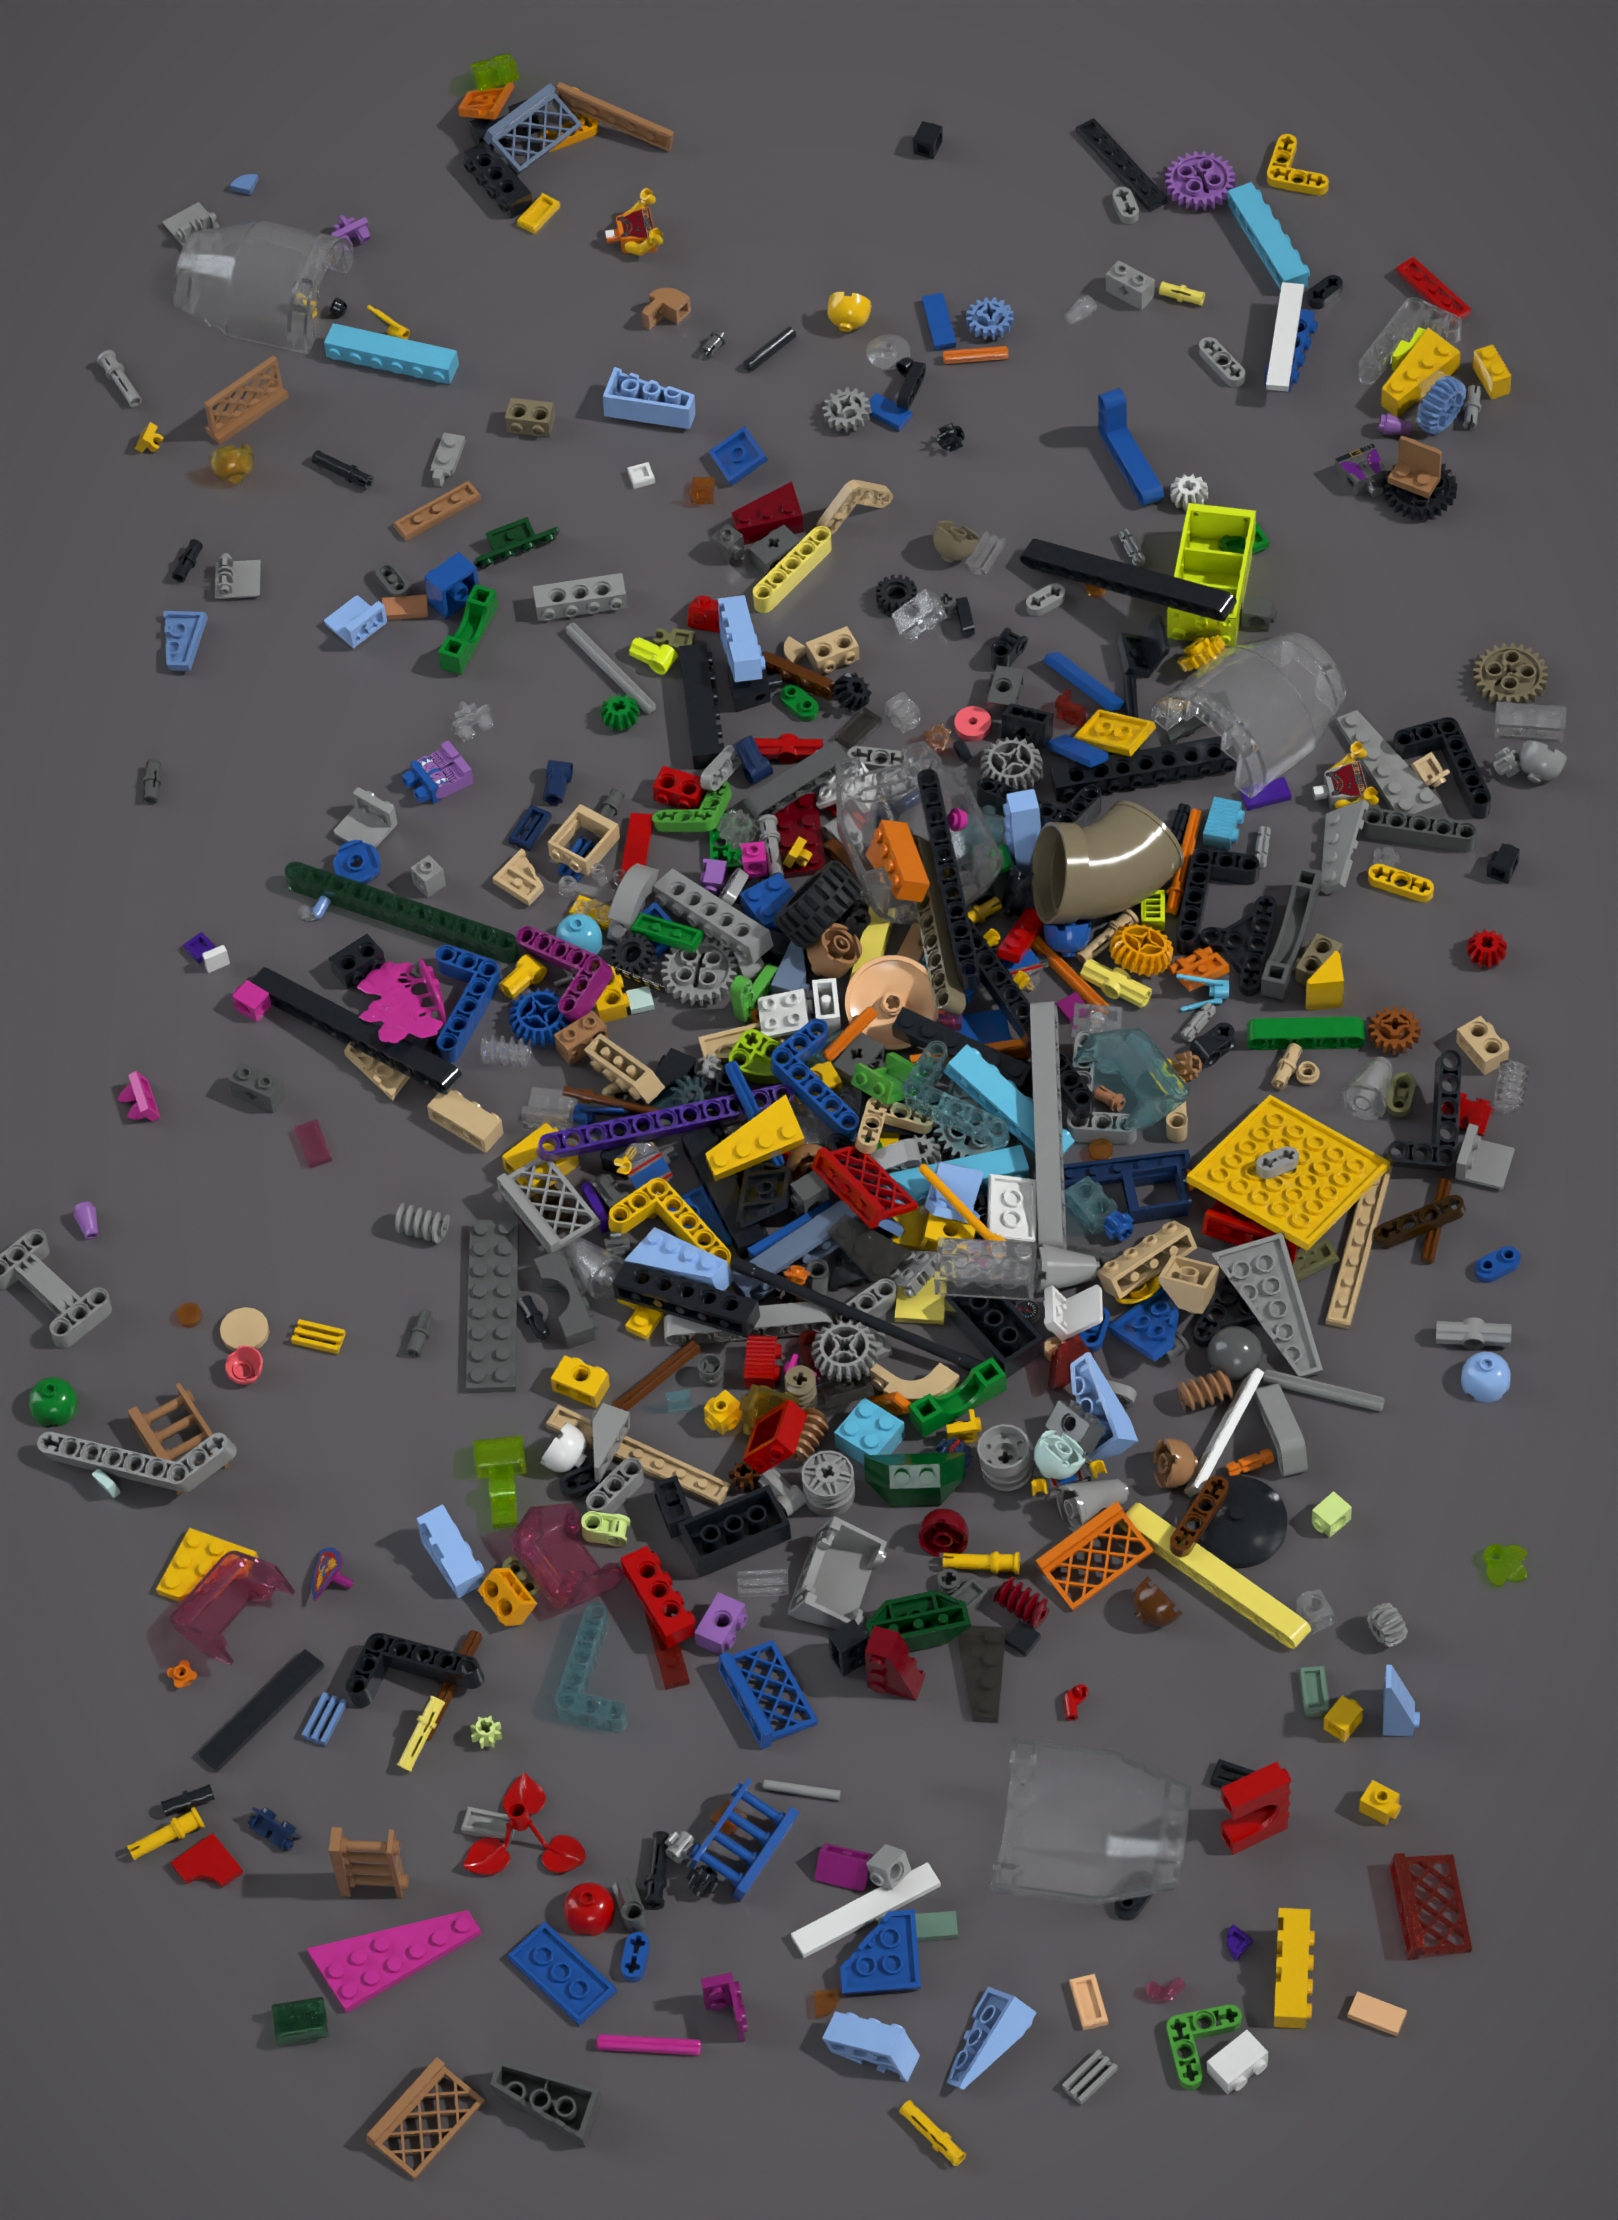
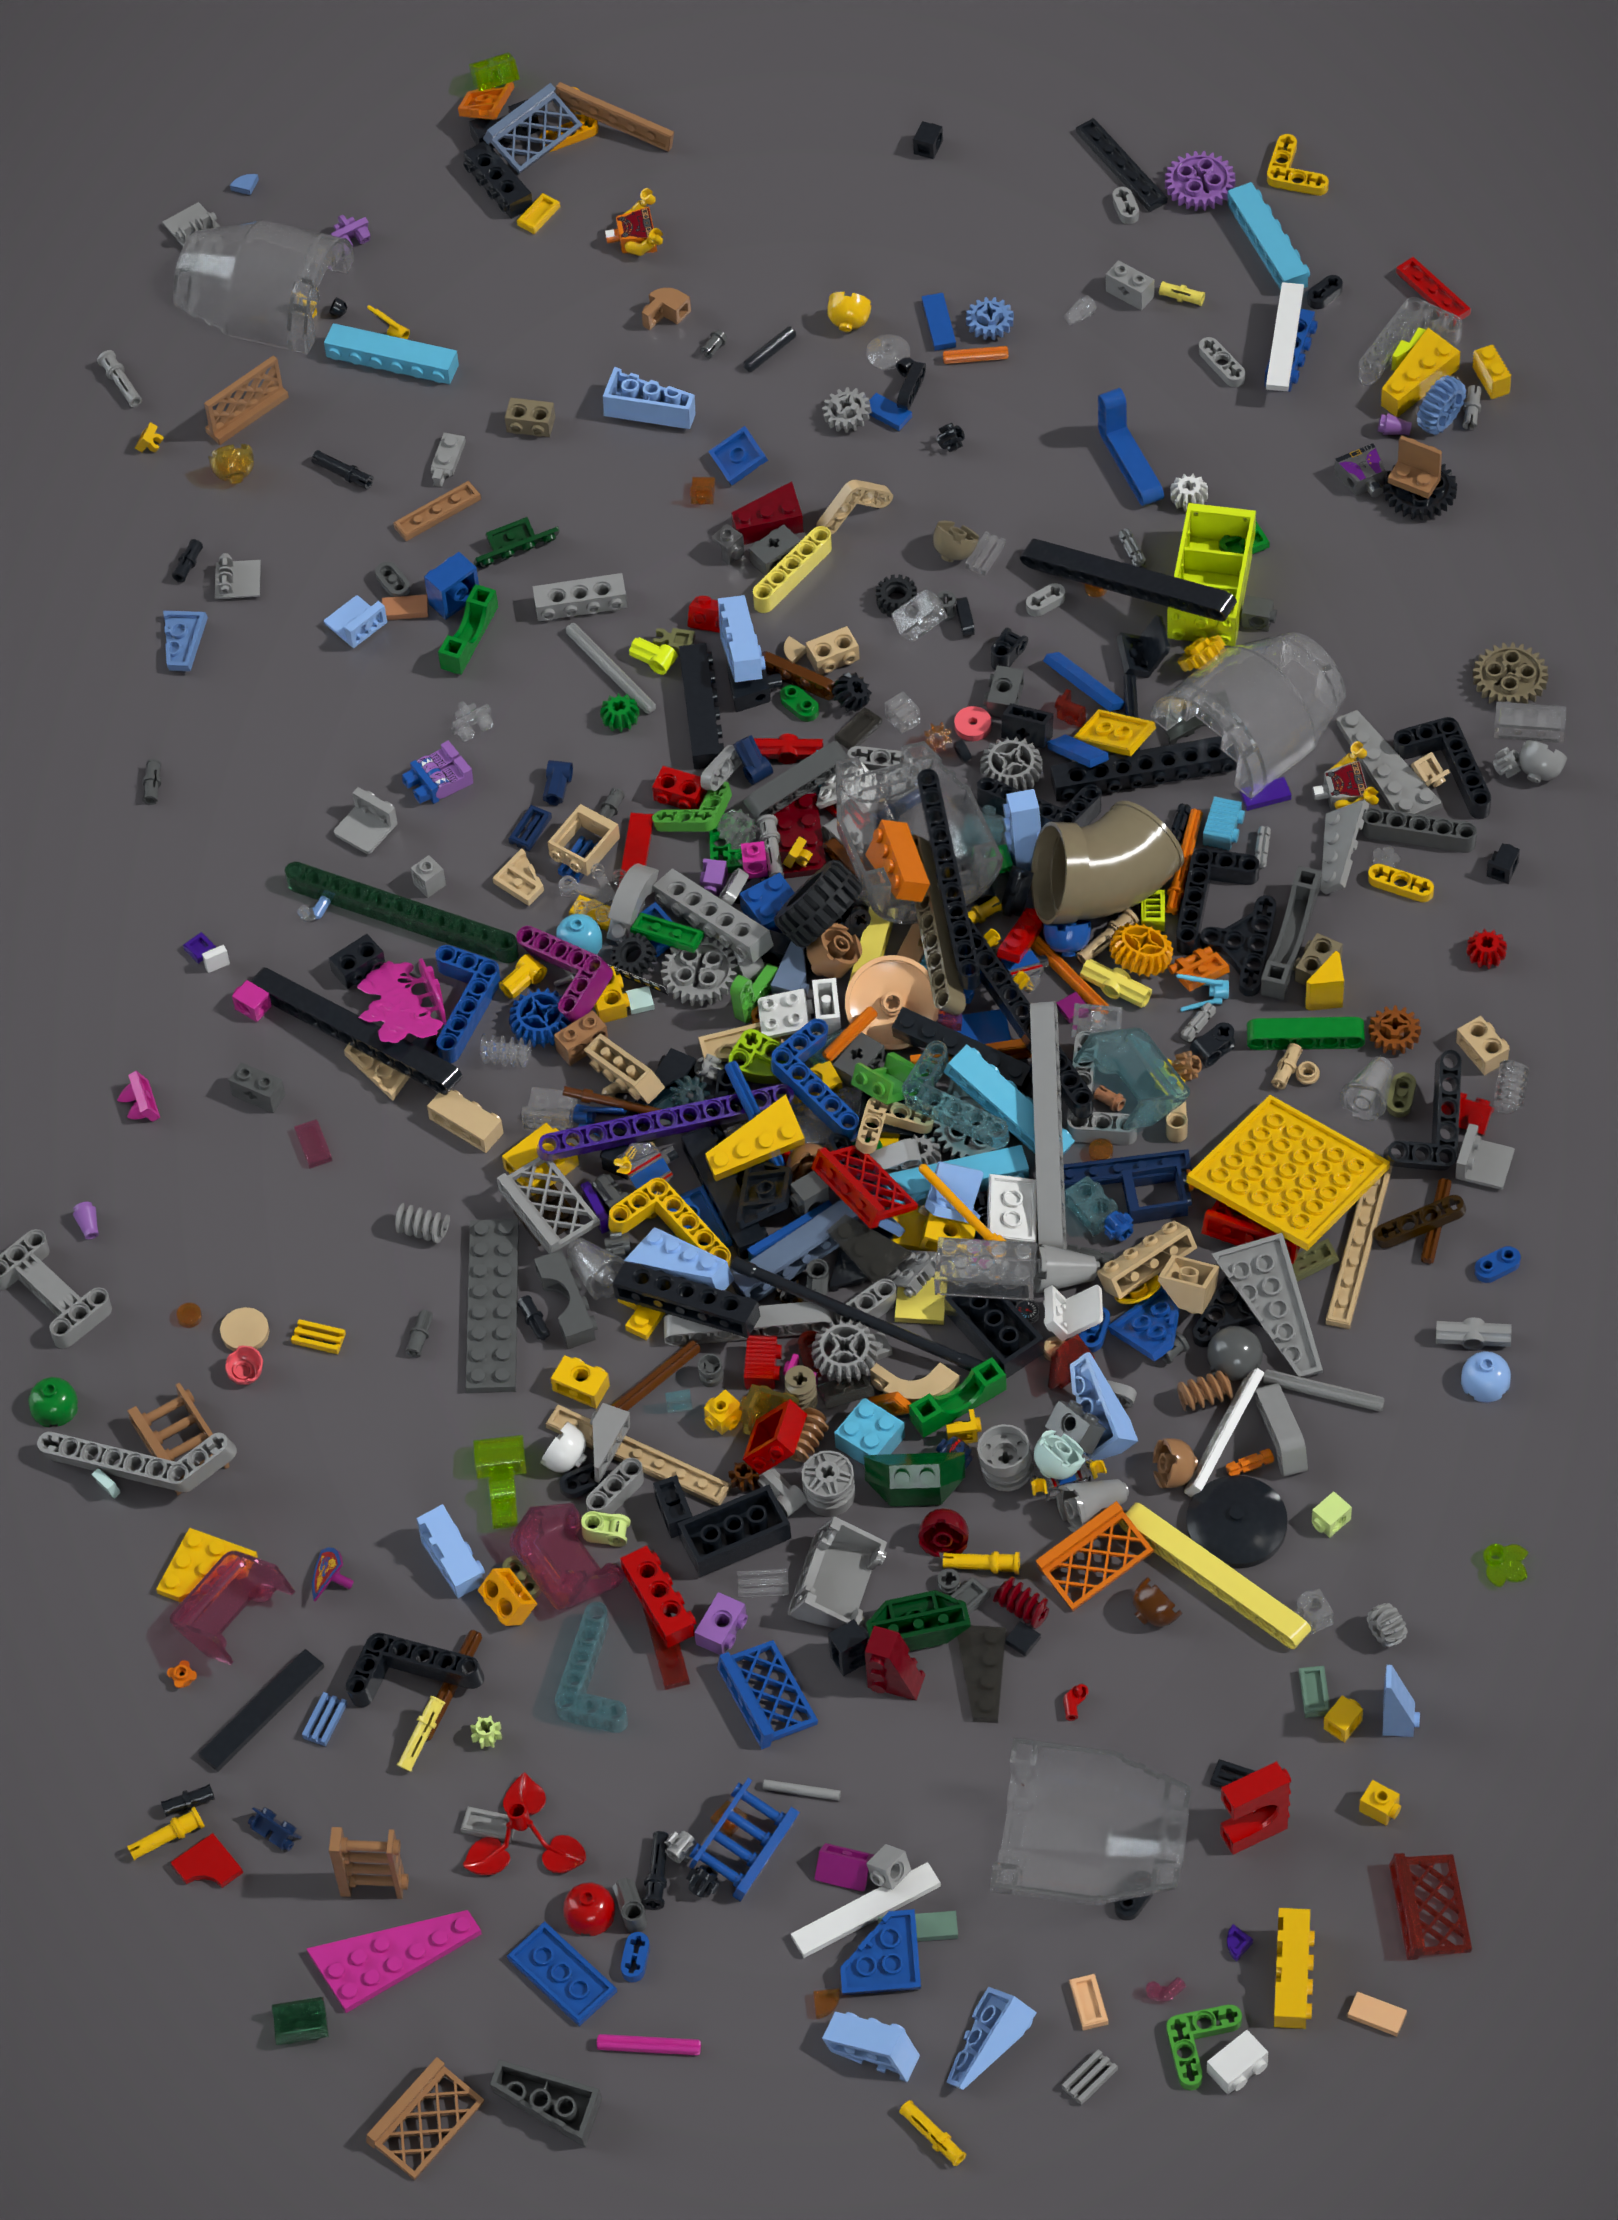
(363, 852): blue plate -> none
(641, 475): white tile -> none
(723, 1991): magenta bracket -> none
(796, 1274): orange plate -> none
(957, 819): dark pink plate -> none
(1199, 1516): reddish brown beam -> none
(1279, 1160): light grey beam -> none

